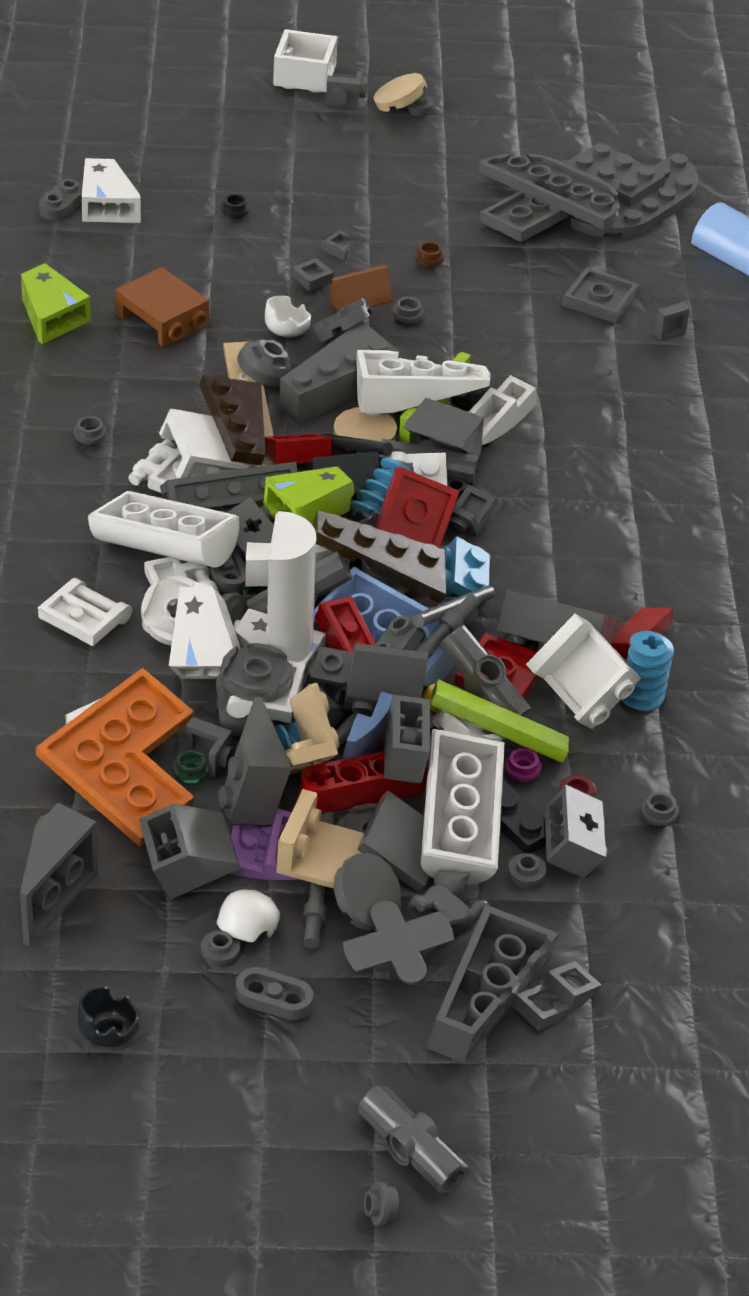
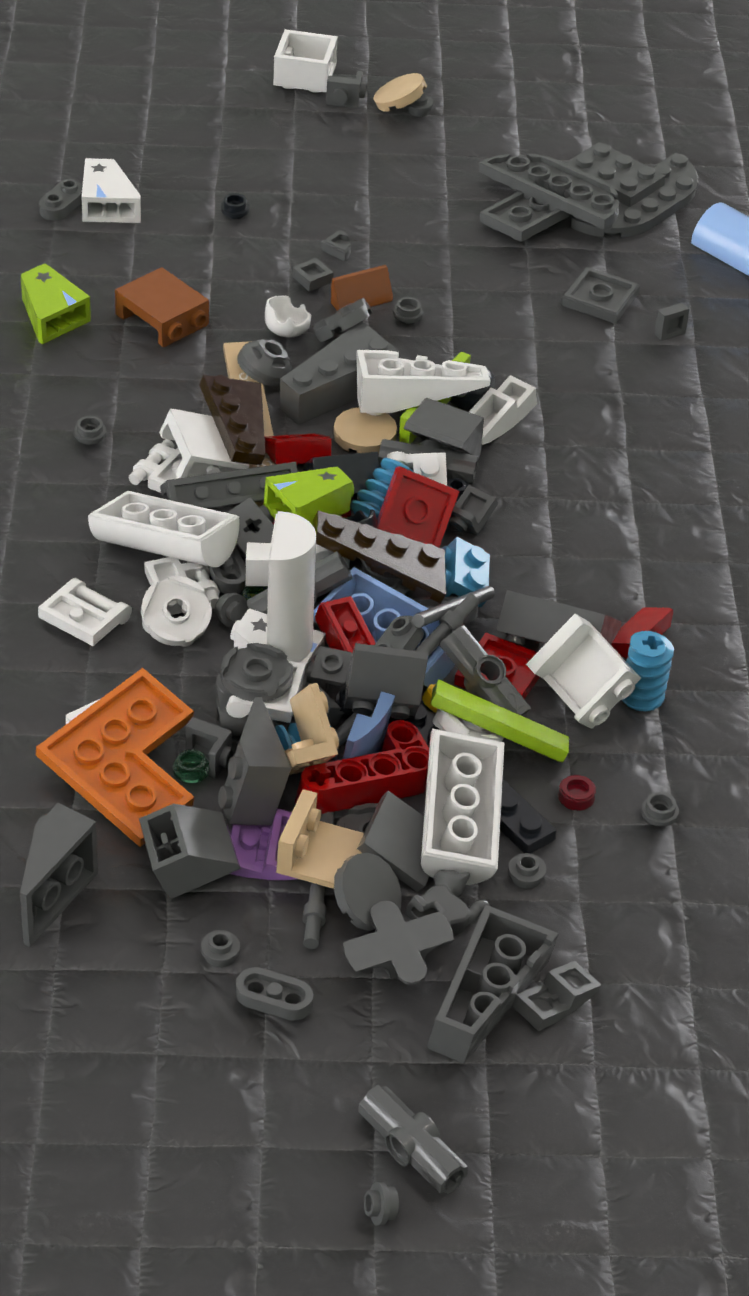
(107, 1019): black hair -> none
(201, 633): white slope -> none
(247, 915): white hair -> none
(361, 445): black bar -> none
(407, 739): dark grey brick -> none
(429, 254): reddish brown plate -> none
(523, 765): magenta plate -> none
(575, 831): dark grey brick -> none

